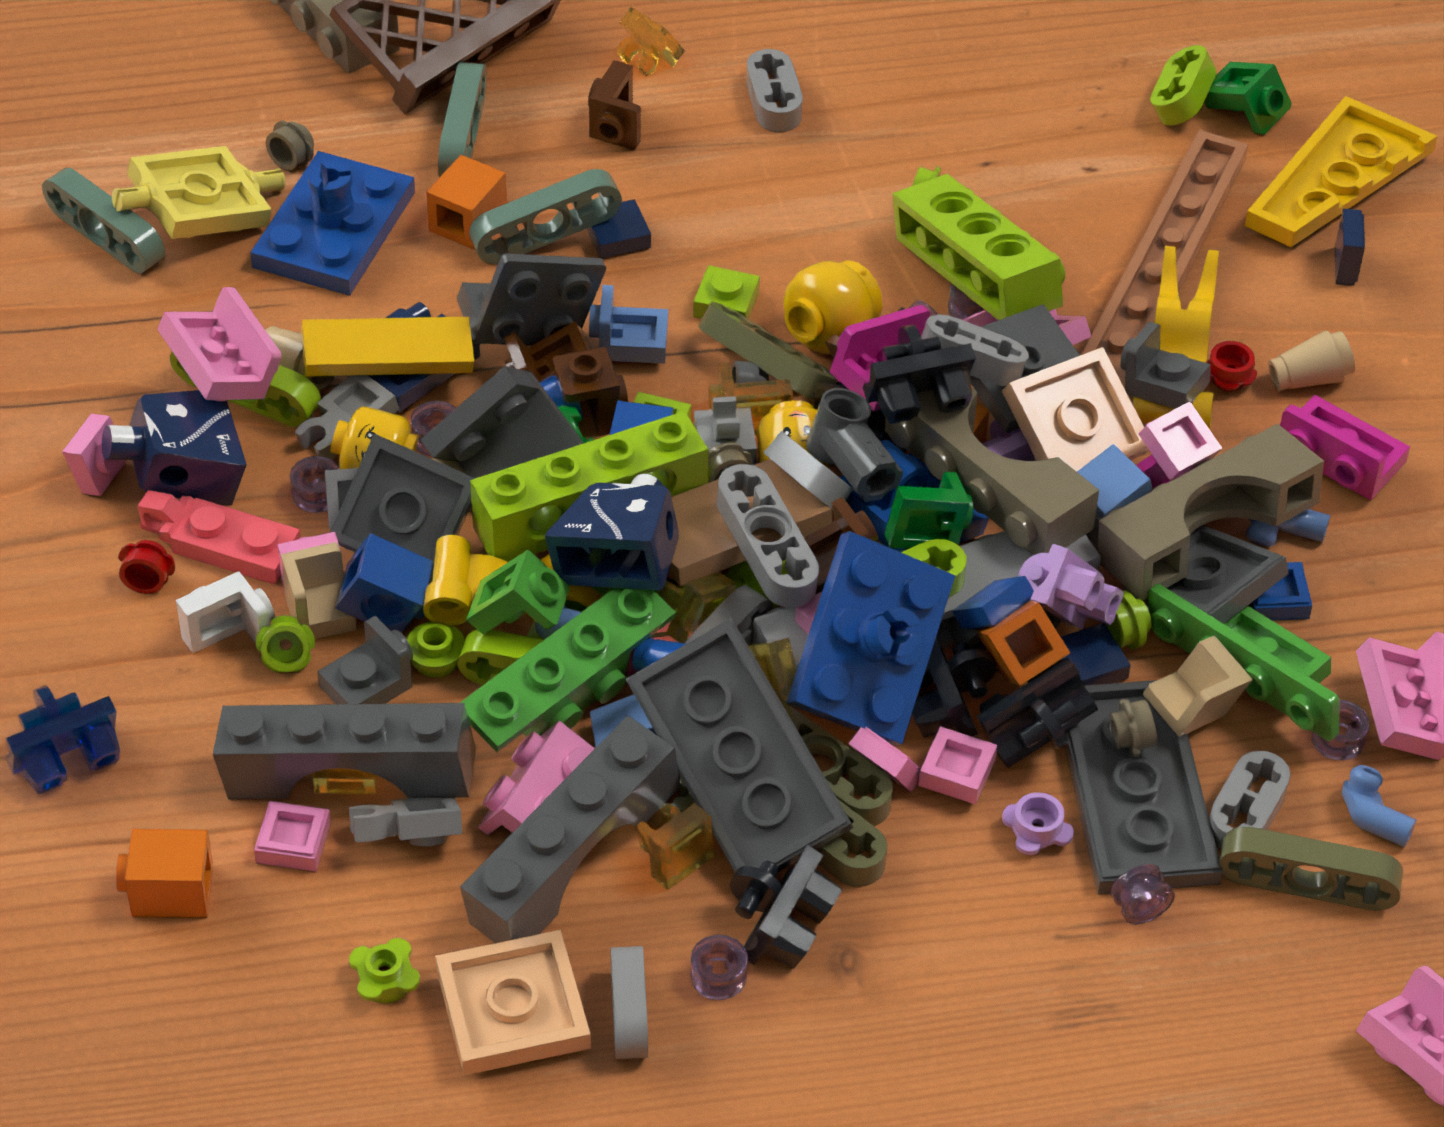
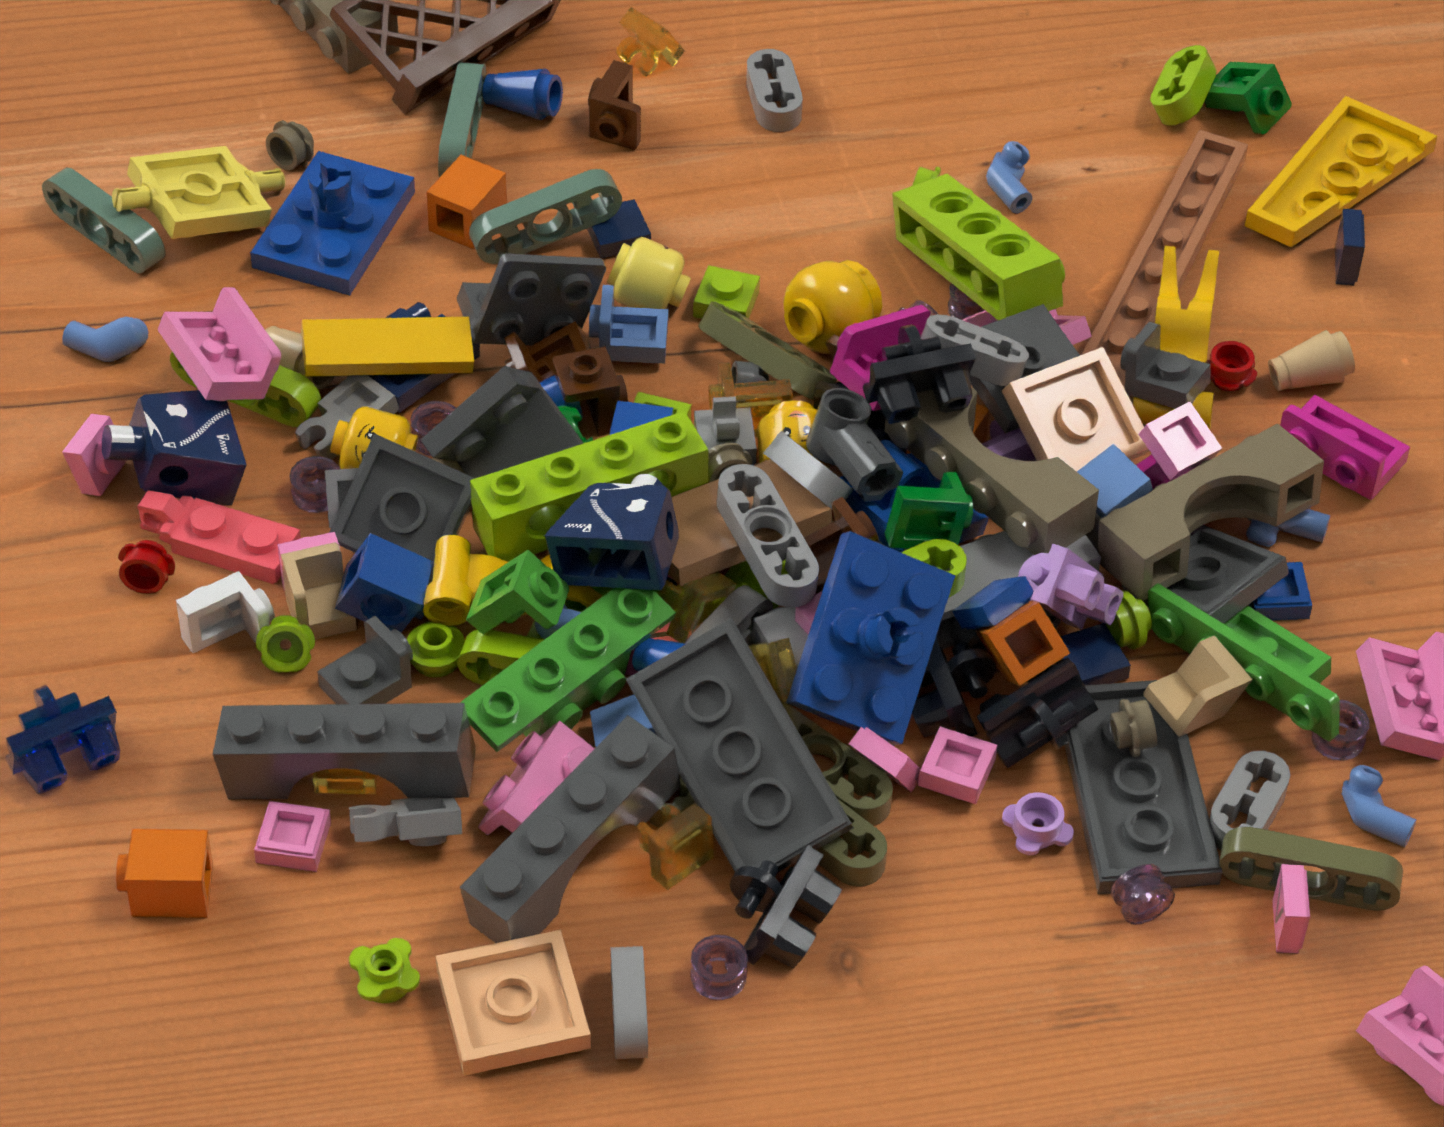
(109, 341): none -> medium blue arm
(525, 92): none -> blue cone
(648, 275): none -> light yellow head
(1005, 176): none -> medium blue arm
(1291, 908): none -> bright pink tile

